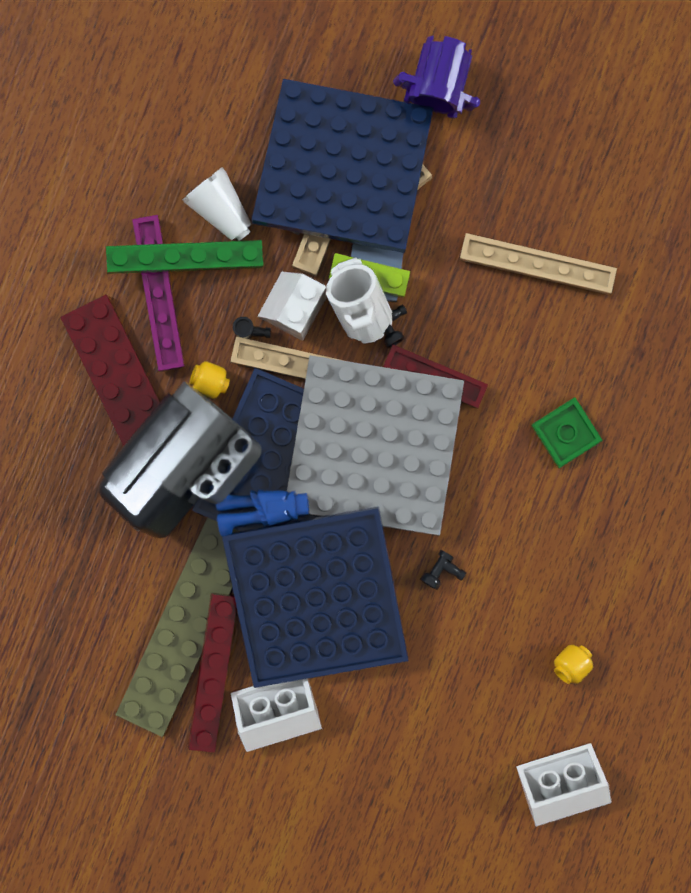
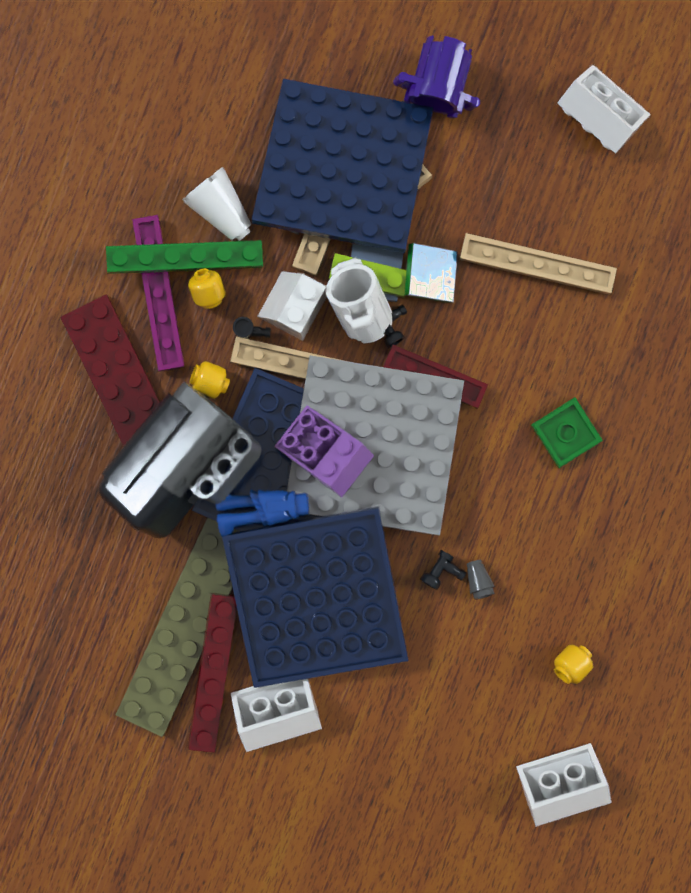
(206, 288): none -> yellow head
(324, 450): none -> medium lavender slope
(431, 273): none -> tile
(479, 580): none -> dark grey cone
(603, 108): none -> white slope

